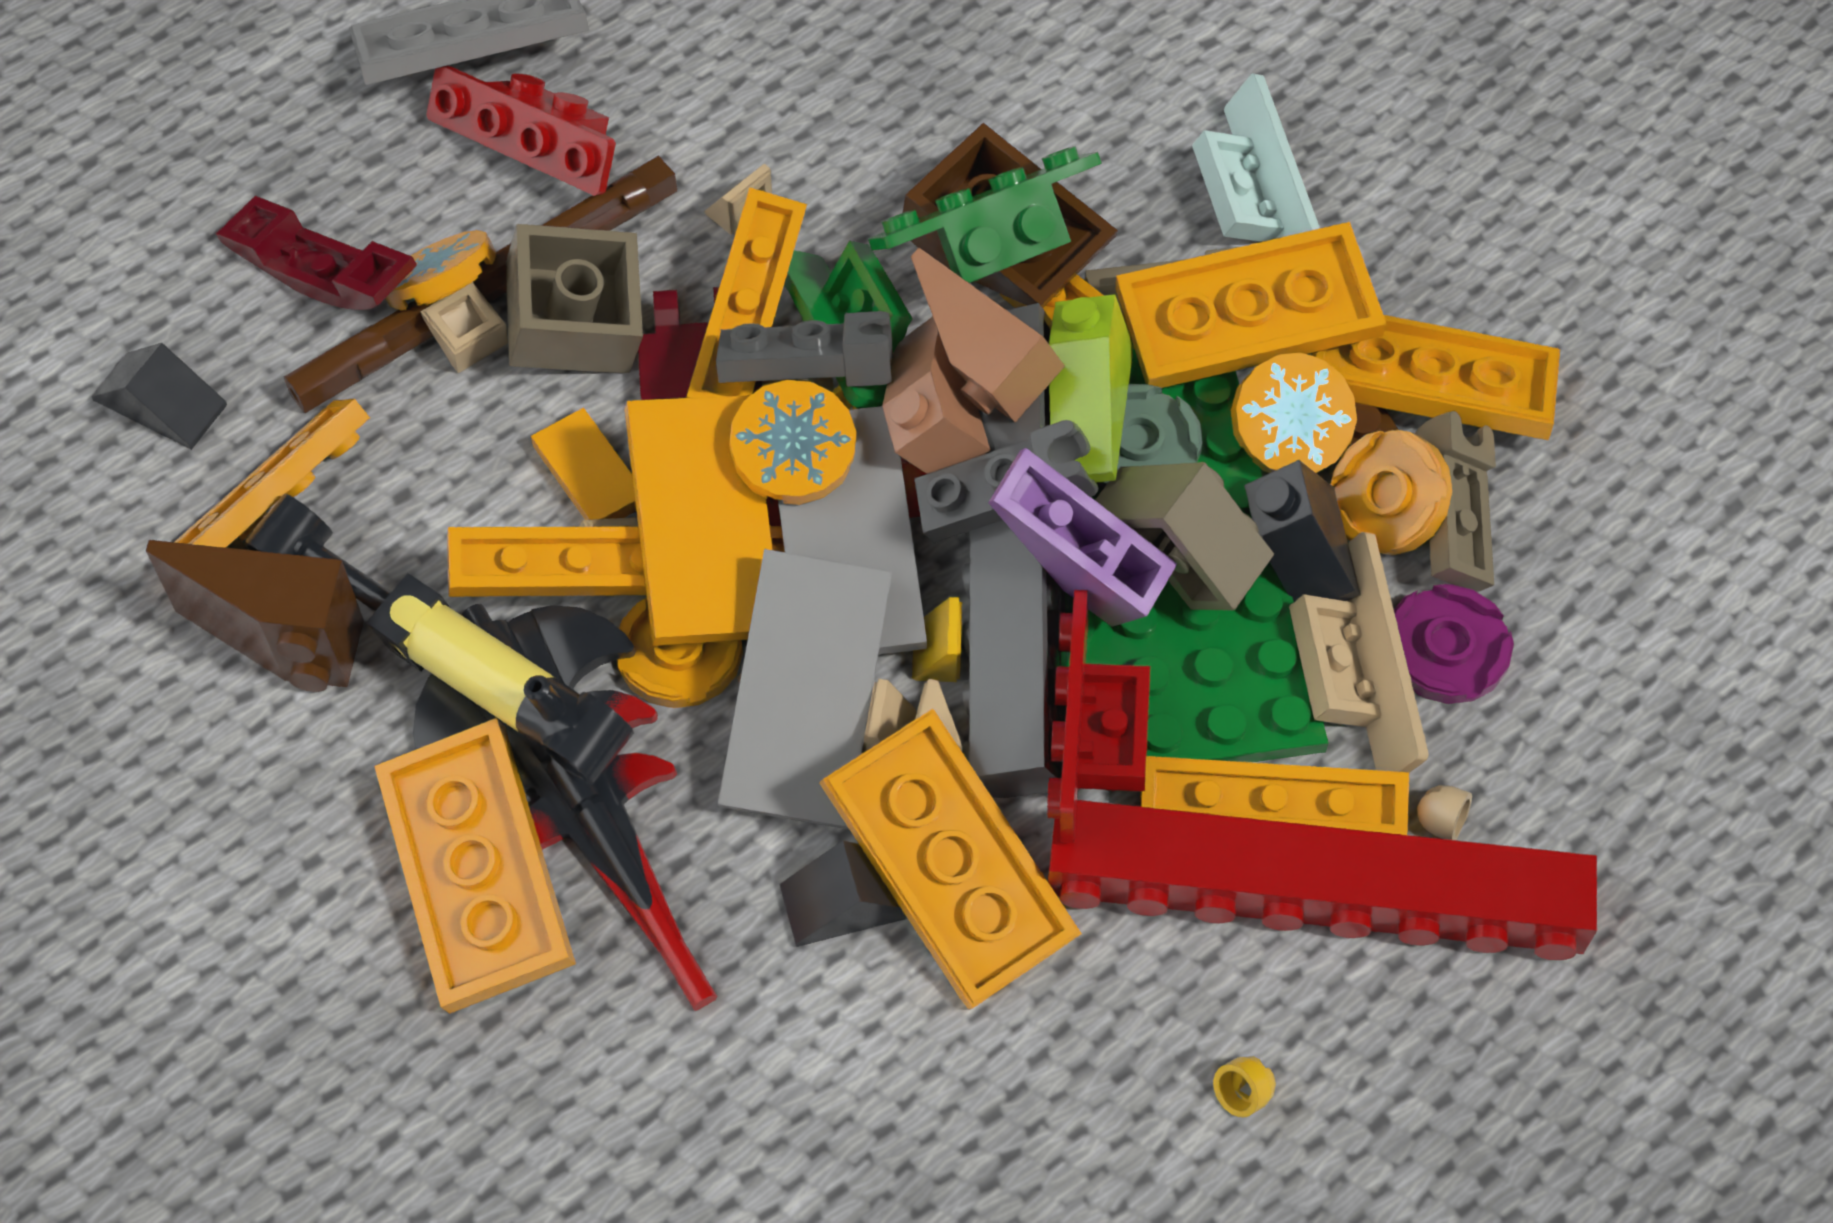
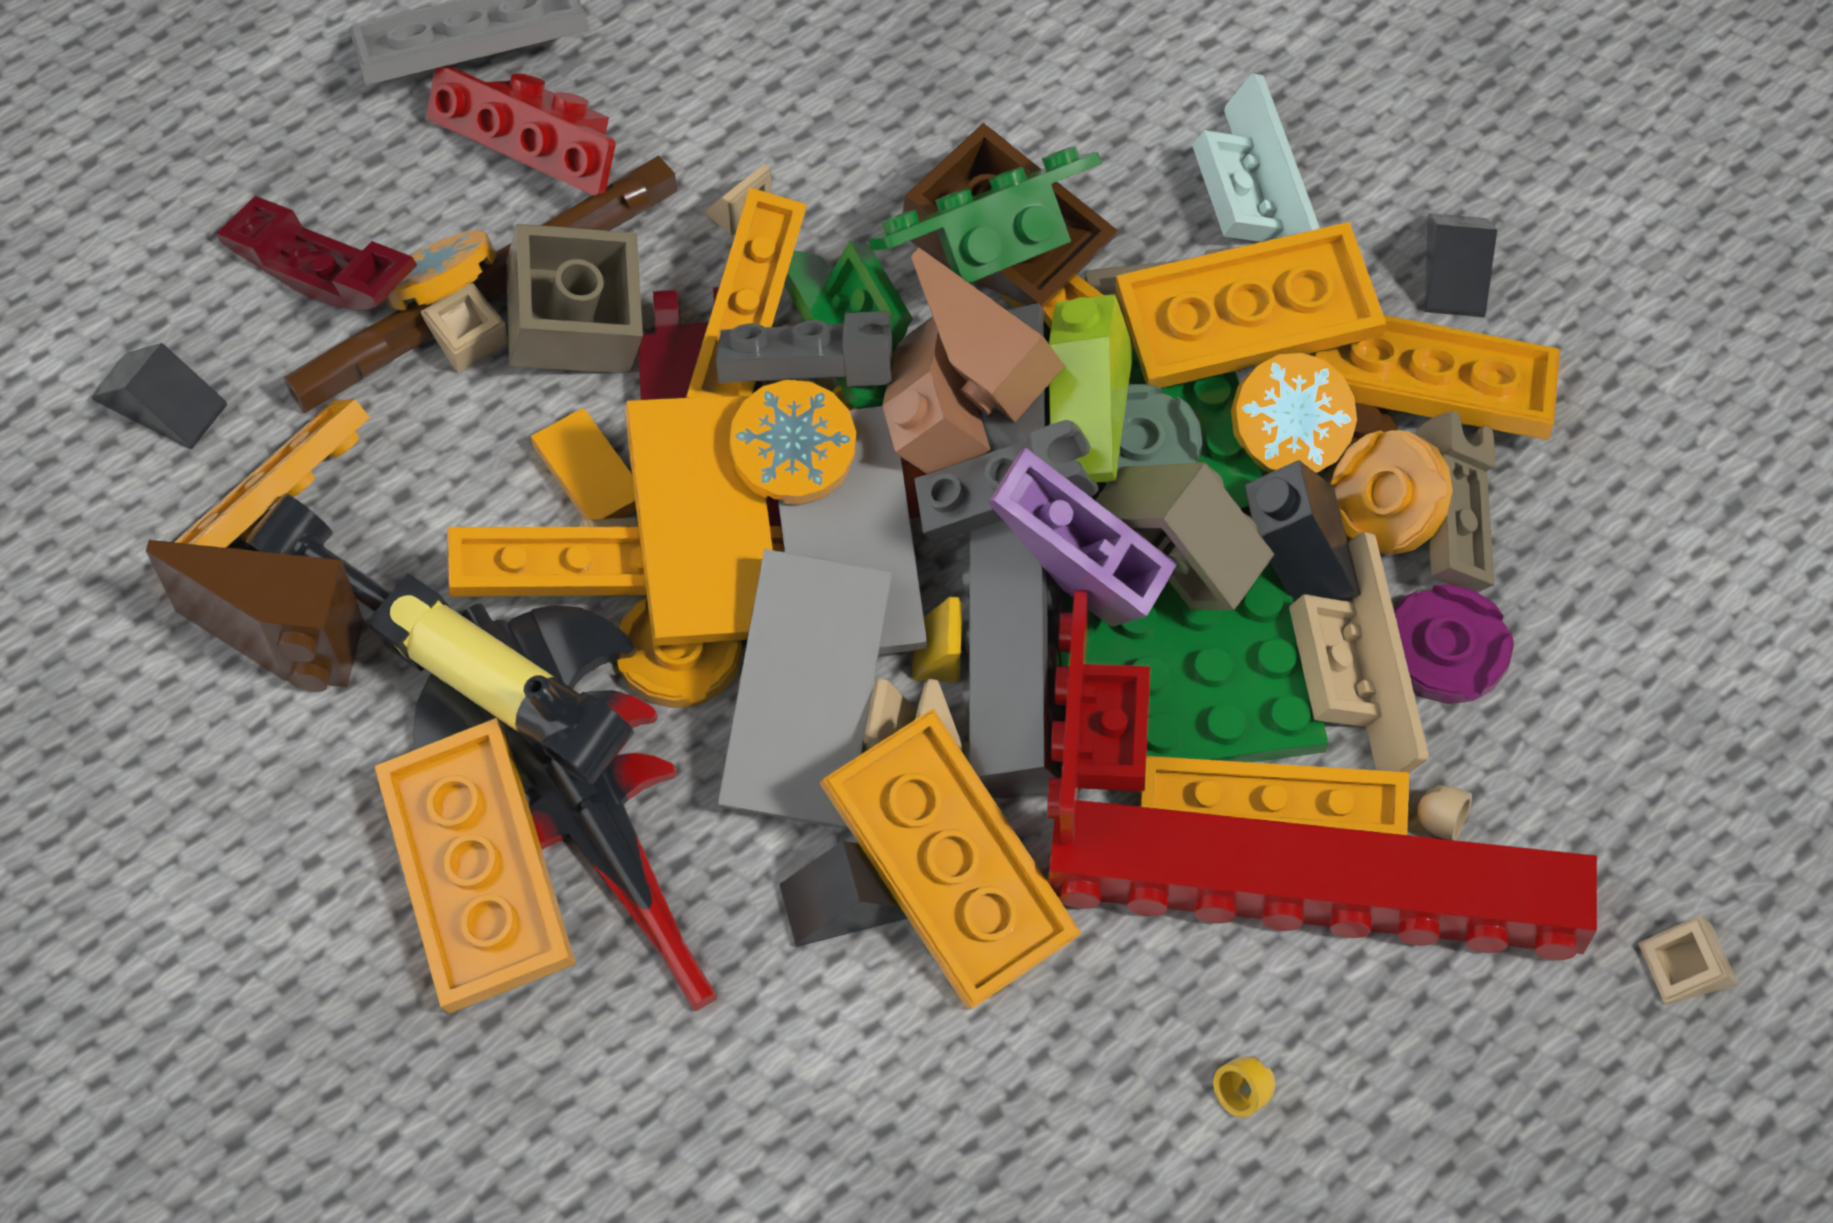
(1458, 264): none -> black slope
(1687, 961): none -> tan slope

